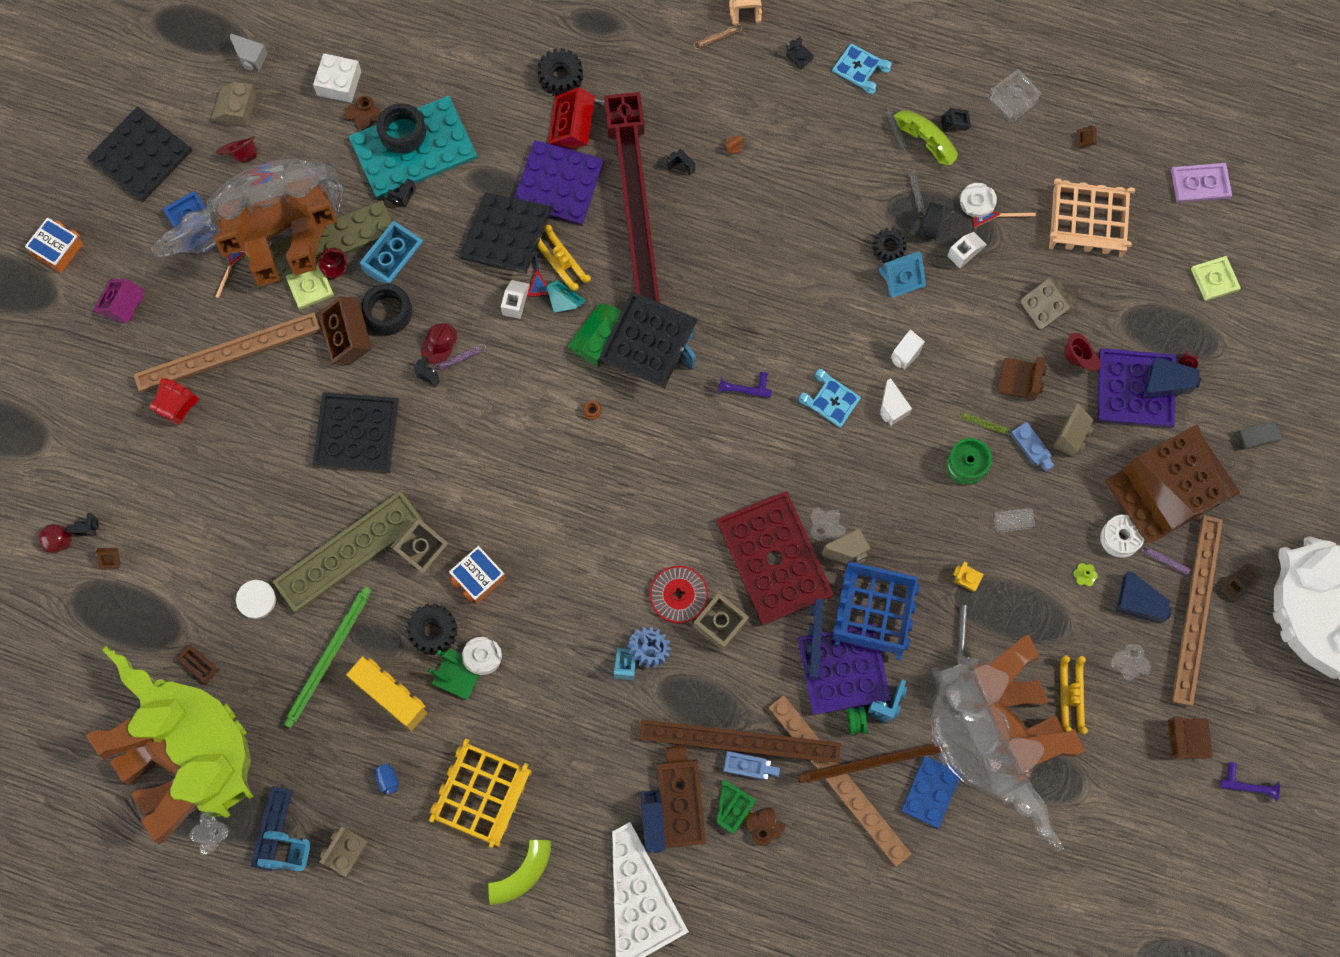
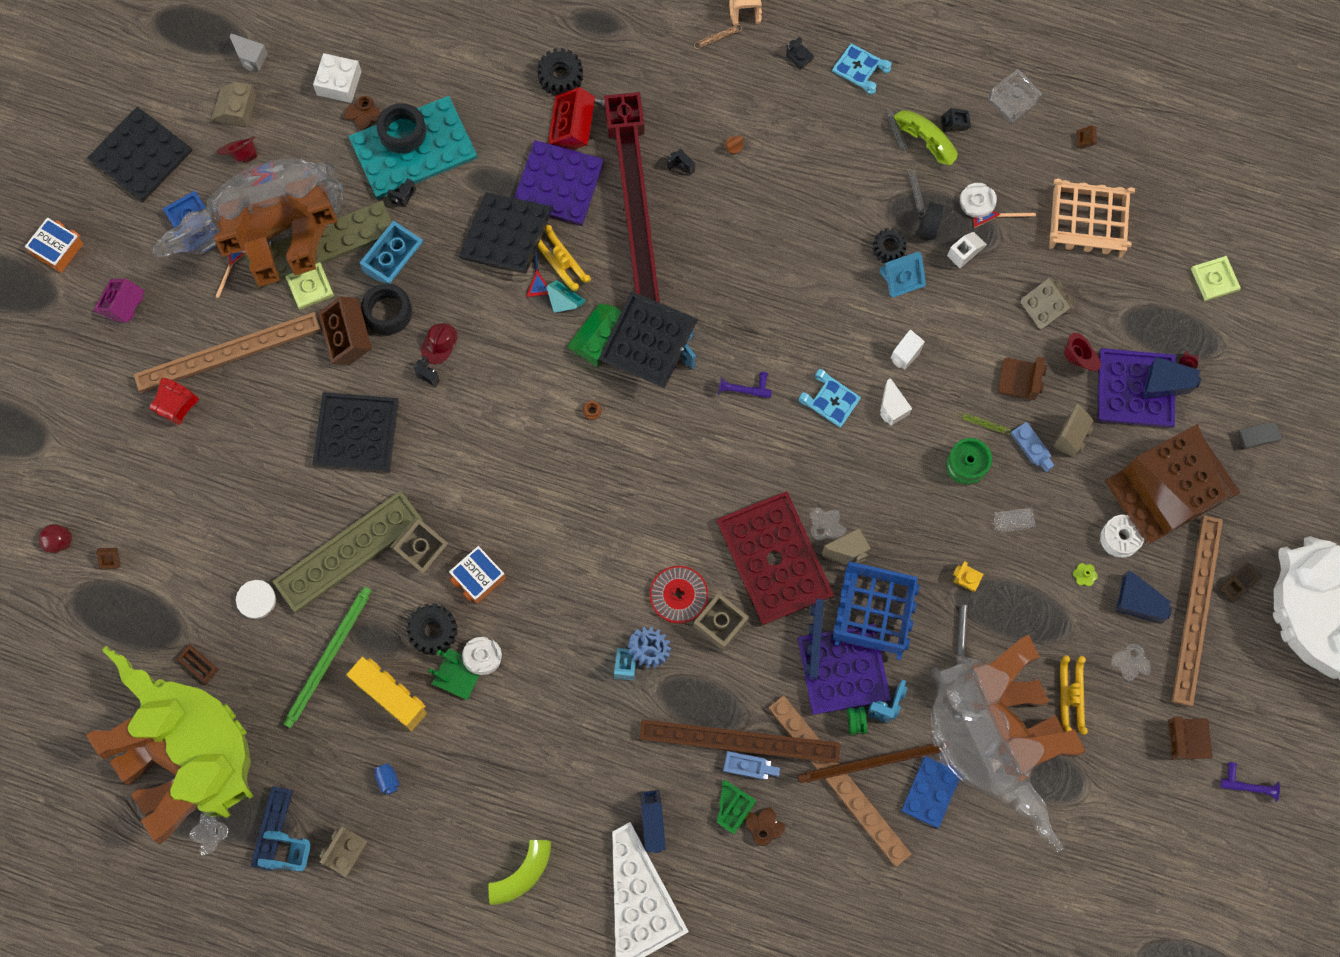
(82, 529): black bracket -> none
(335, 264): dark red hair -> none
(461, 358): lavender piece -> none
(507, 807): yellow window -> none
(514, 299): white slope -> none
(681, 807): reddish brown hinge -> none
(1166, 560): lavender piece -> none
(1201, 182): lavender tile -> none

